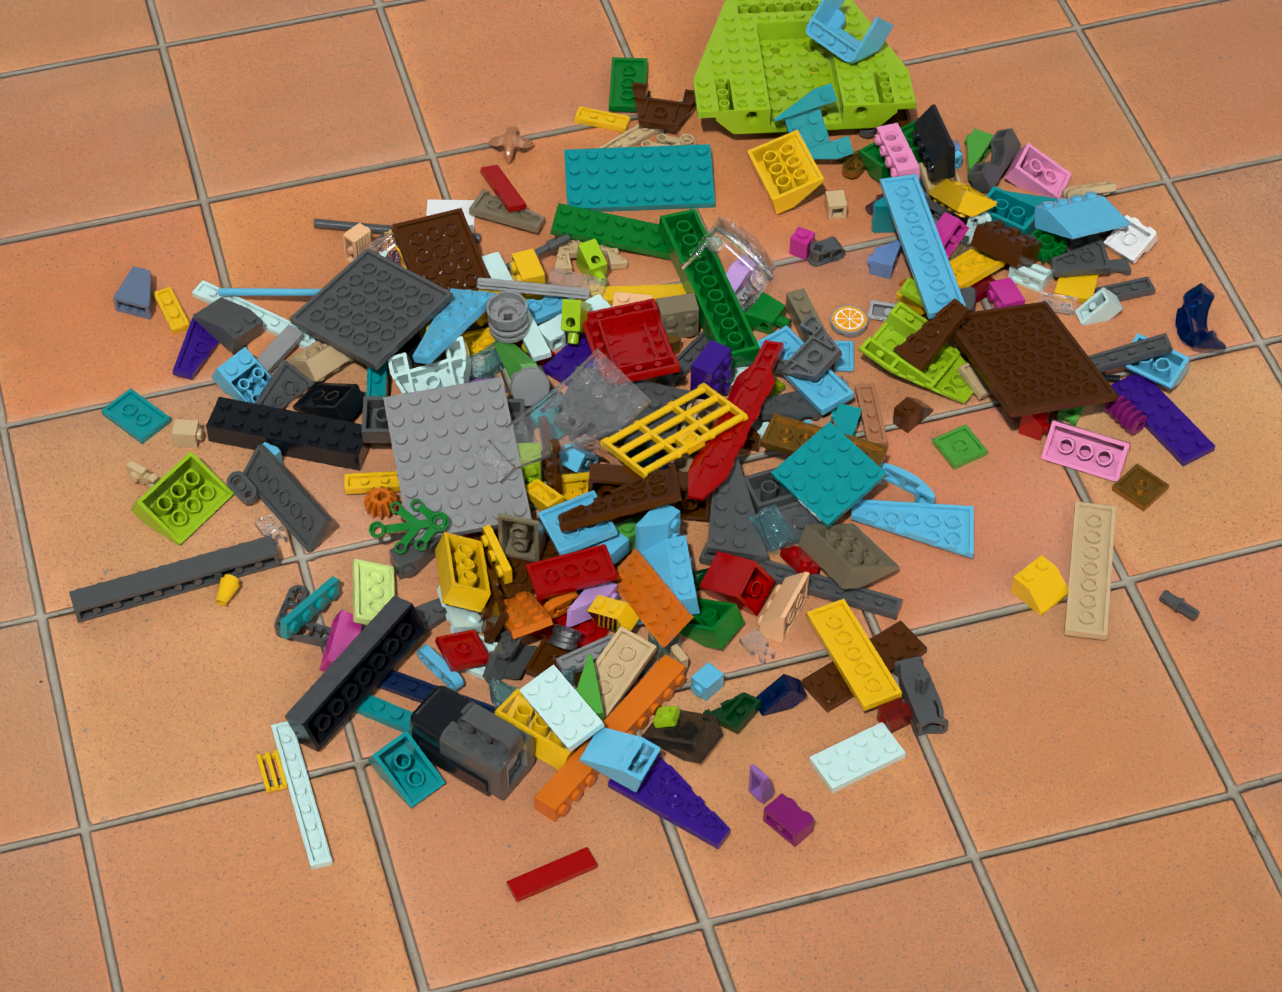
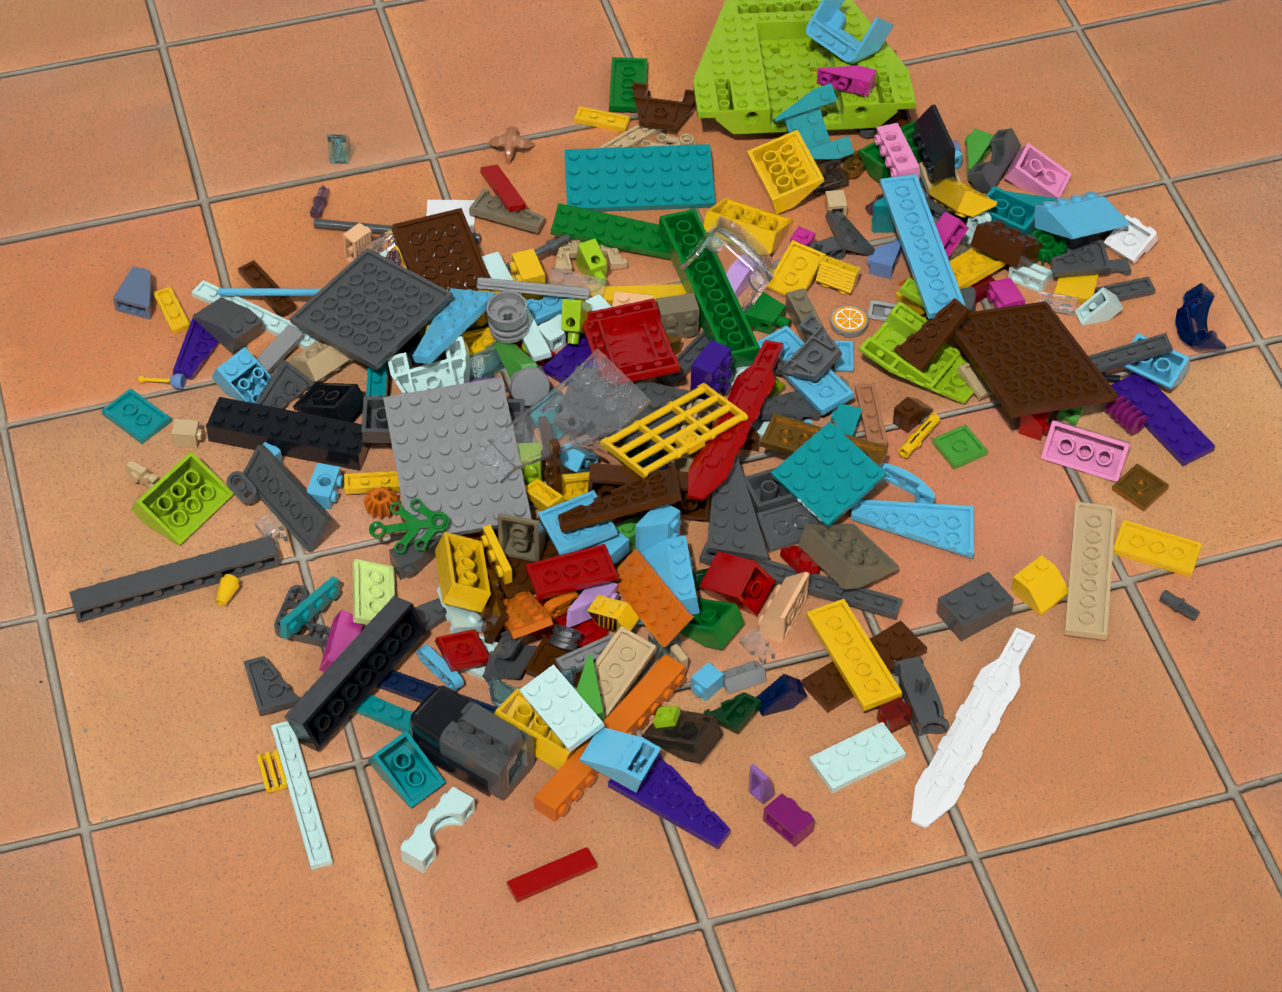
(176, 381): none -> hinge
(258, 278): none -> reddish brown plate
(267, 687): none -> dark grey wing
(319, 202): none -> axle
(325, 485): none -> medium azure brick
(339, 148): none -> clear light blue slope
(452, 809): none -> light aqua arch
(743, 676): none -> light grey slope
(744, 293): light grey gear -> none
(764, 225): none -> yellow slope
(772, 528): clear light blue hinge -> none
(795, 269): none -> yellow tile
(833, 177): none -> clear smoke bracket
(837, 275): none -> yellow brick
(847, 234): none -> dark grey wing
(848, 78): none -> dark pink slope
(915, 440): none -> yellow pin
(967, 737): none -> white plate
(974, 606): none -> dark grey brick
(1102, 188): tan hinge -> none
(1157, 548): none -> yellow tile

